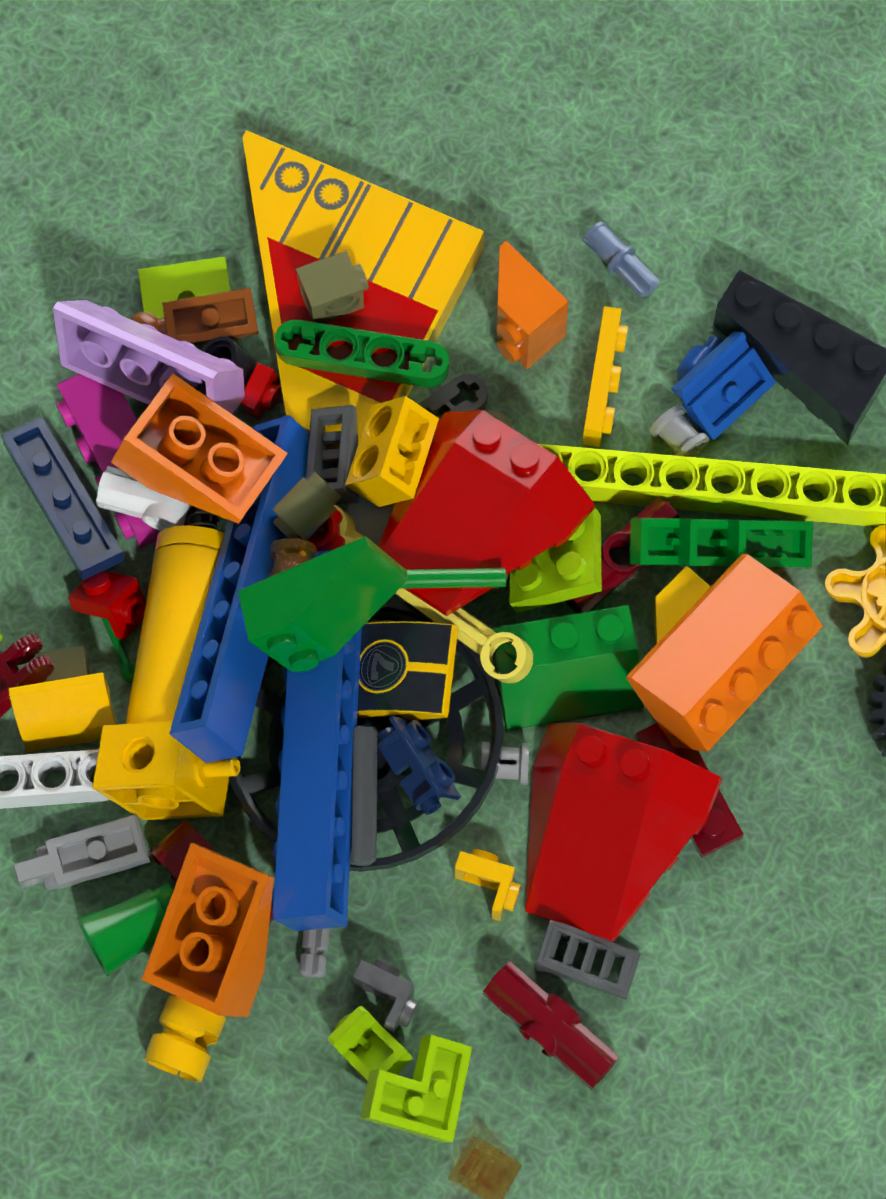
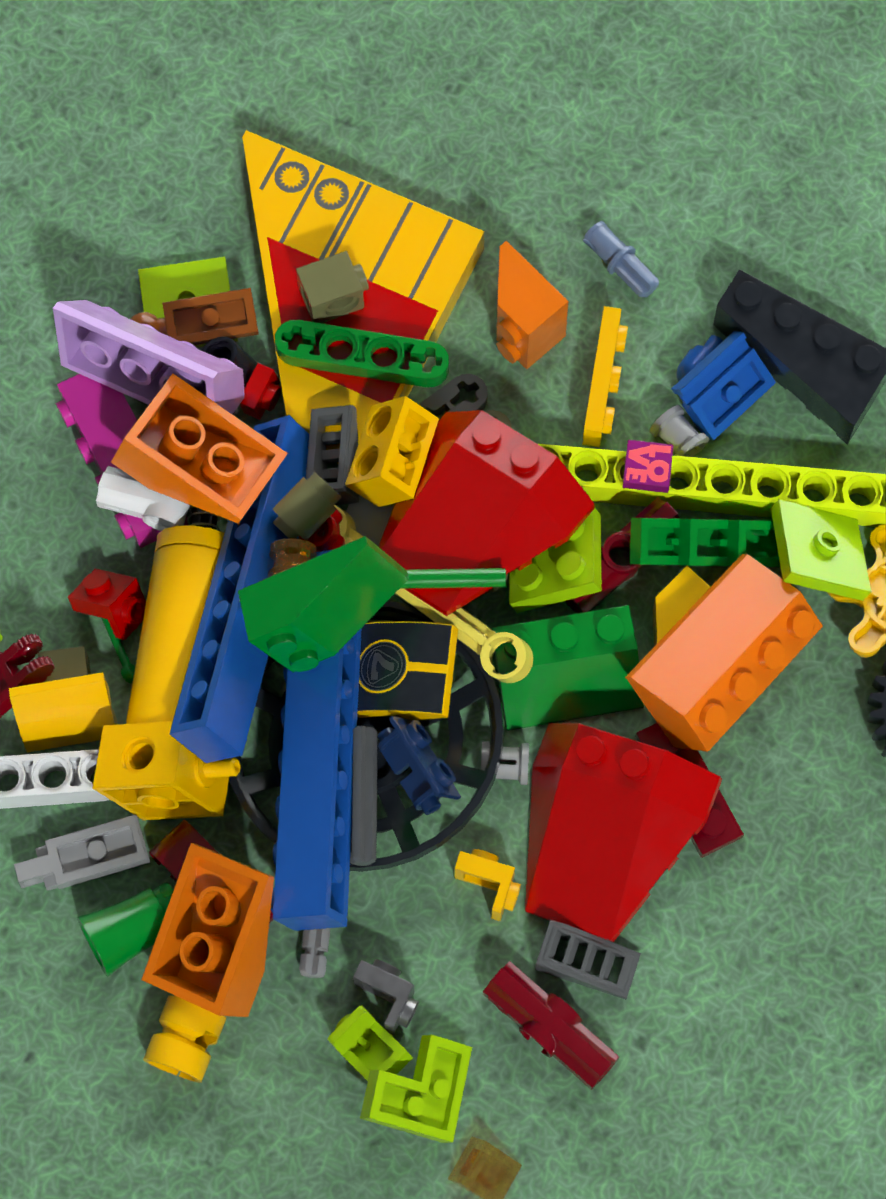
(62, 498): dark blue plate -> none
(648, 466): none -> tile
(820, 550): none -> plate

